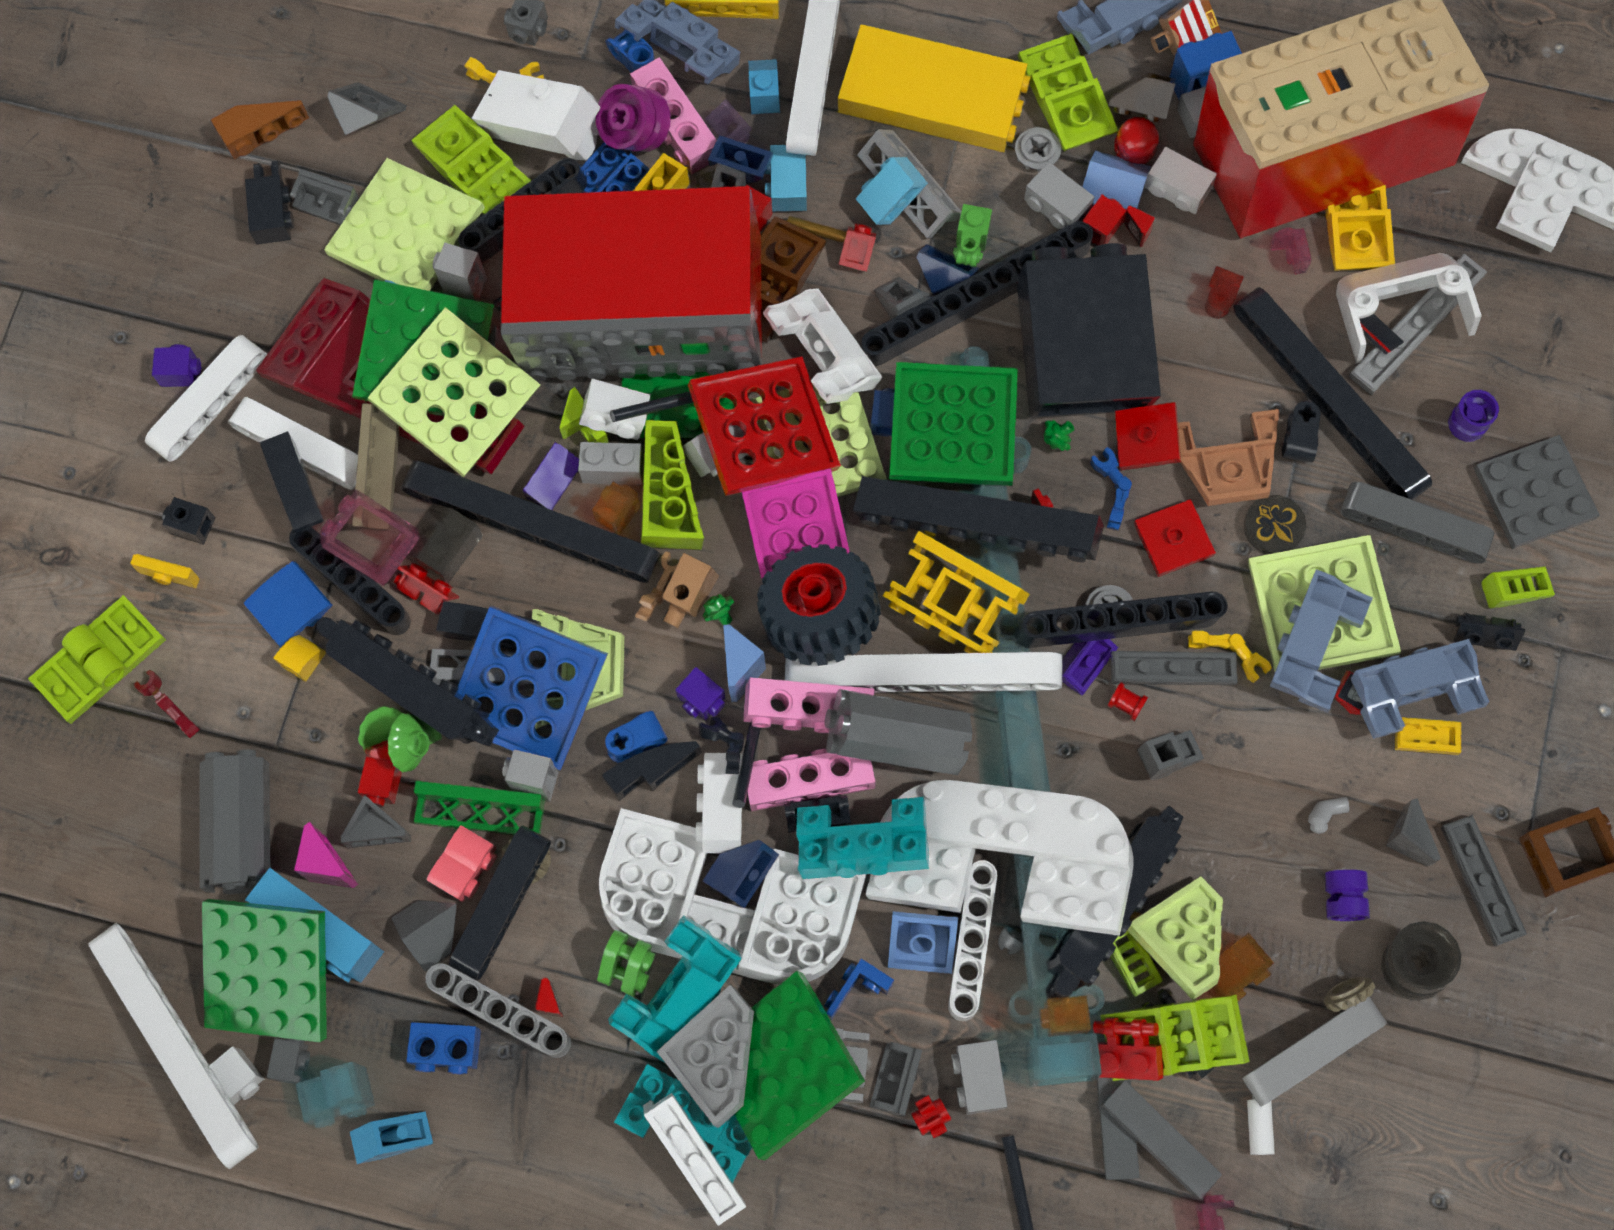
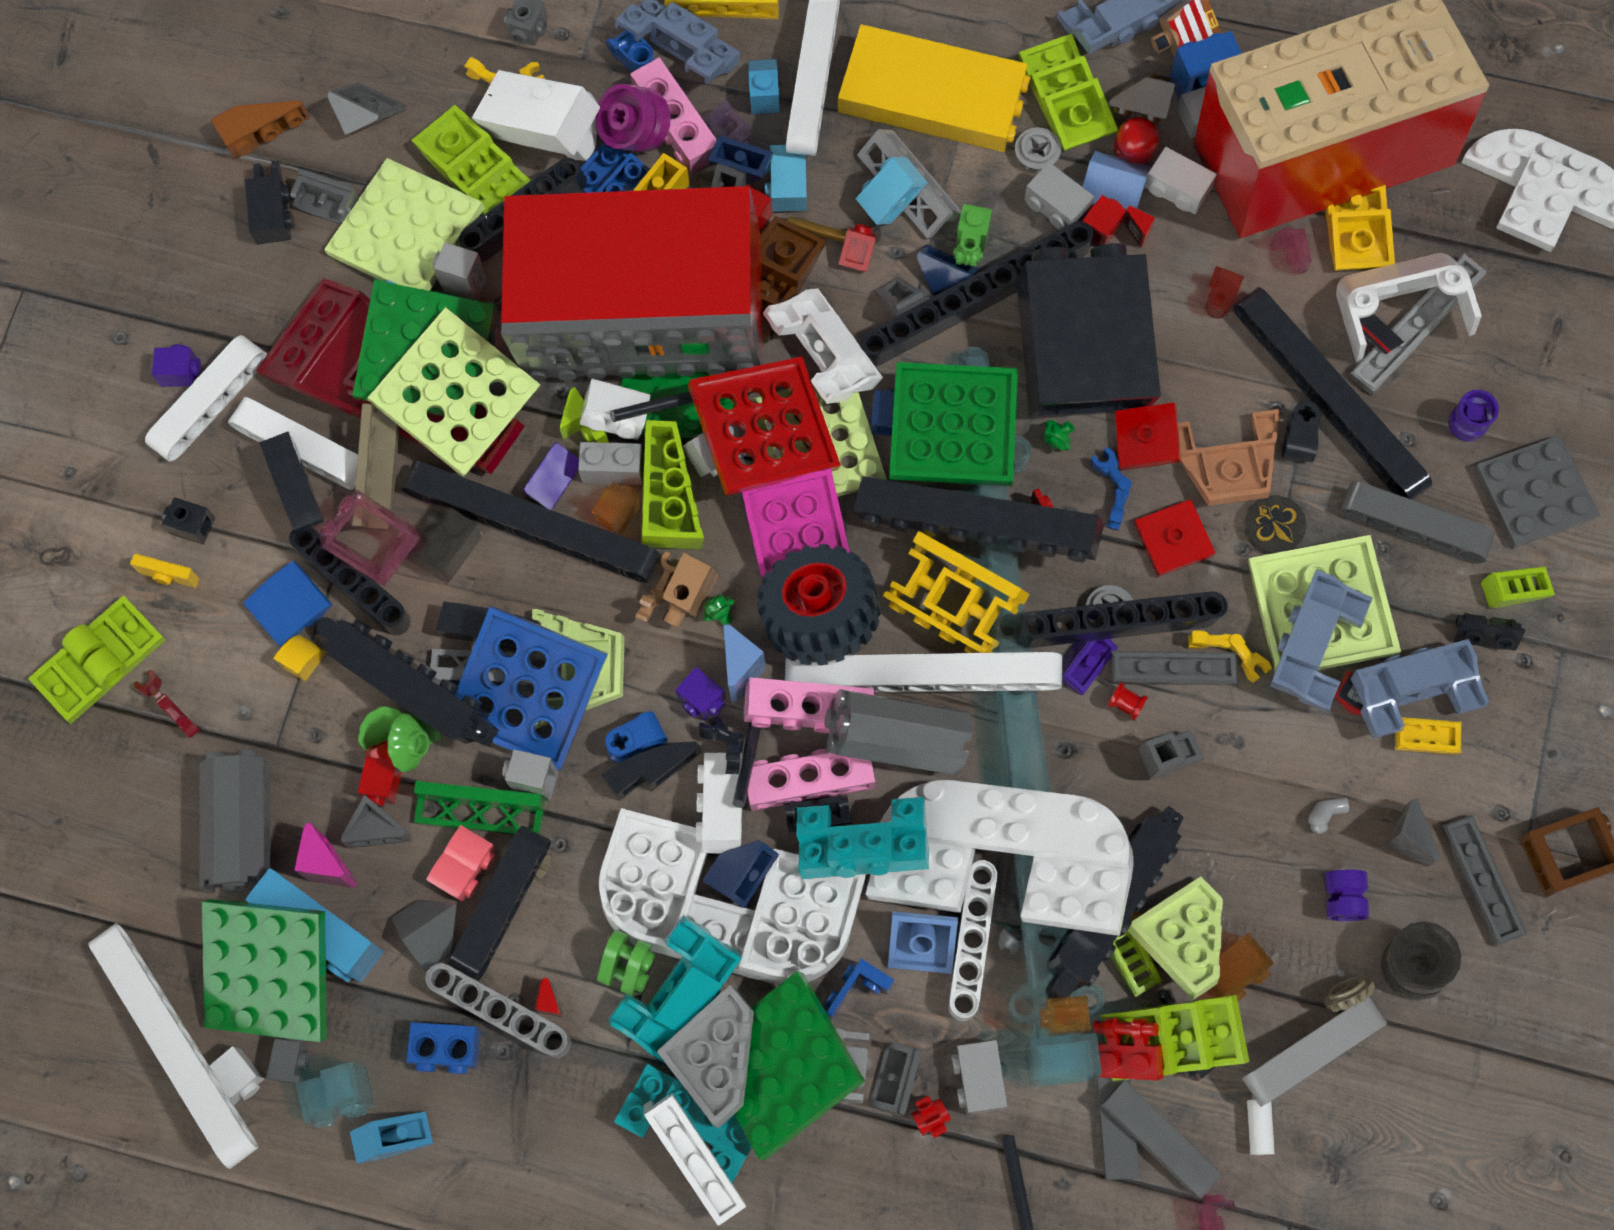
(416, 580): red hinge -> none

